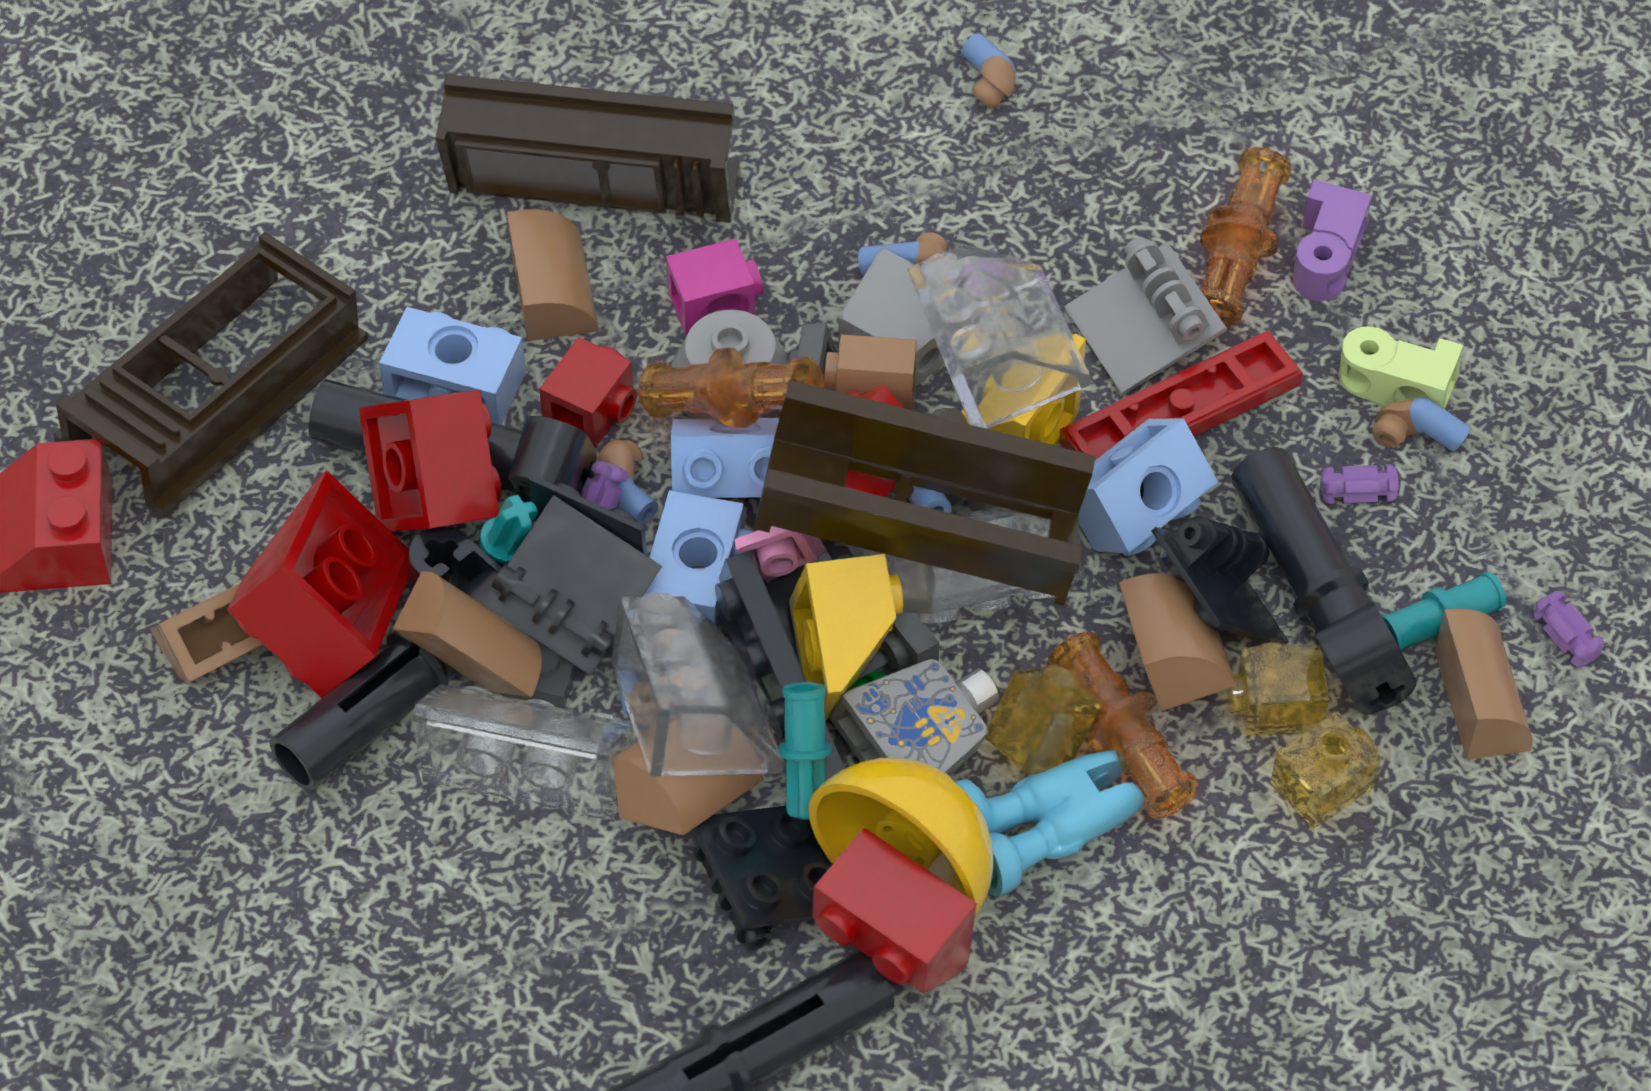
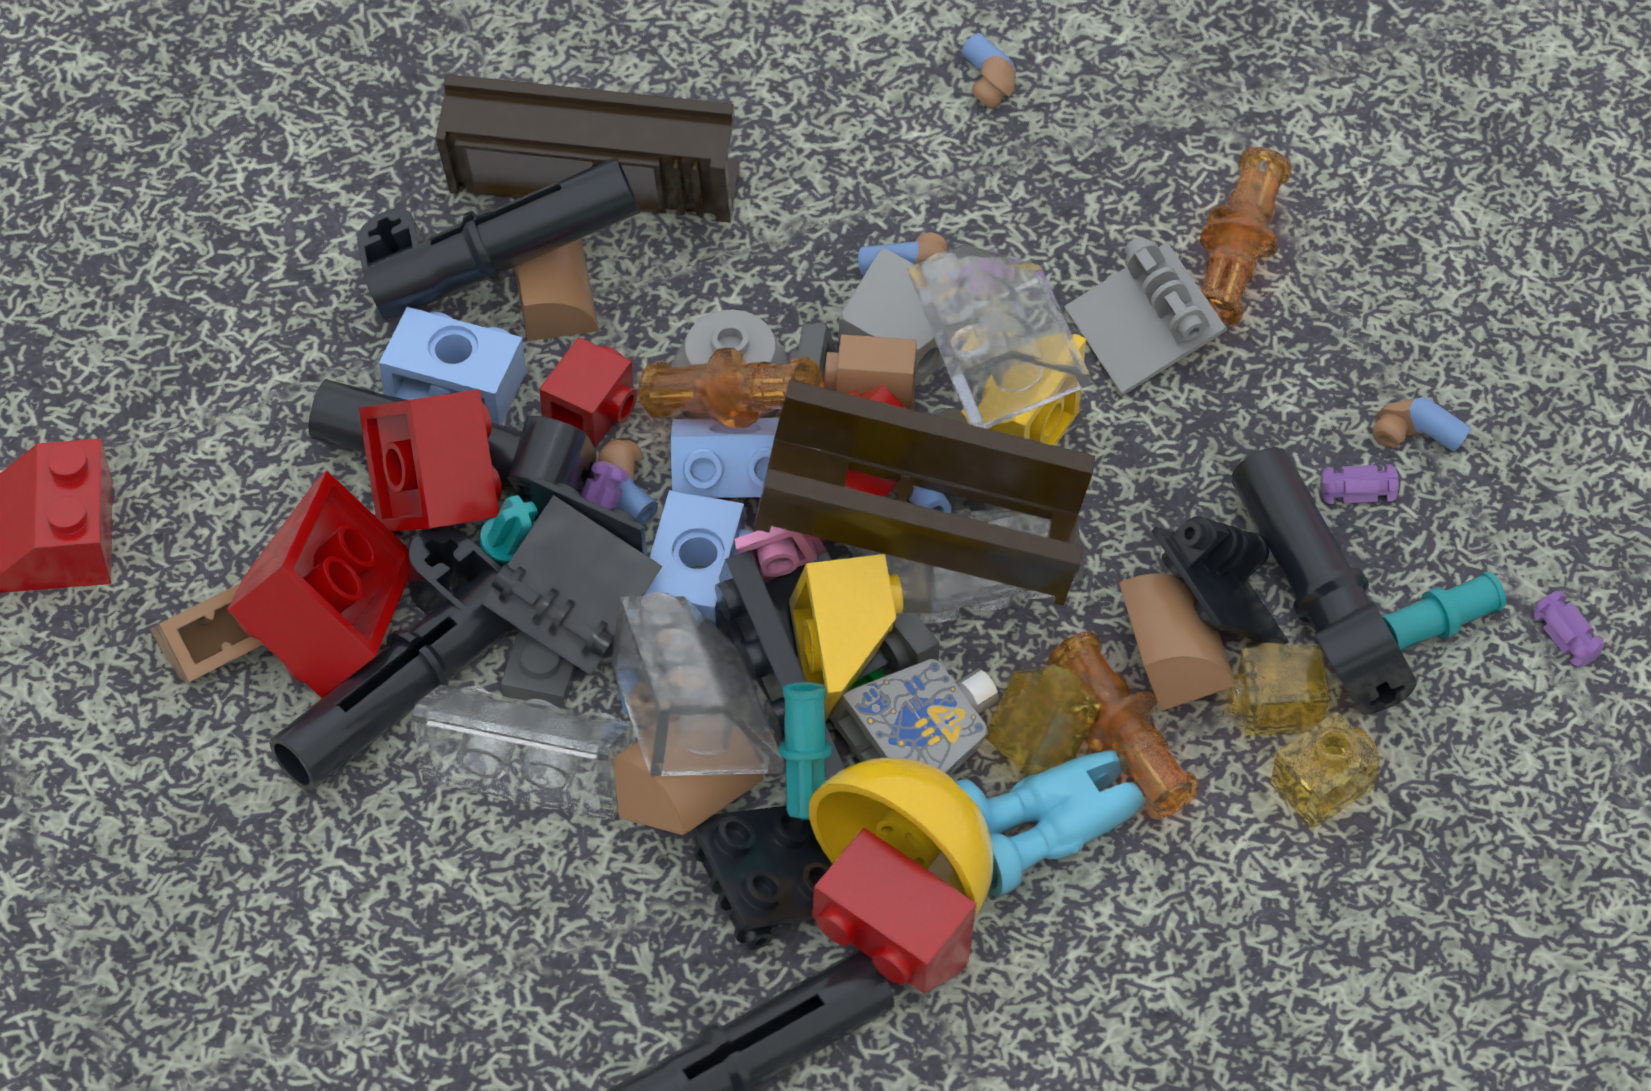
(185, 449): dark brown piece -> none
(417, 271): none -> black piece
(470, 637): medium nougat brick -> none
(712, 281): dark pink brick -> none
(1173, 477): light blue brick -> none
(1199, 395): red plate -> none
(1337, 226): medium lavender leg -> none
(1397, 371): yellowish green leg -> none
(1481, 685): medium nougat brick -> none

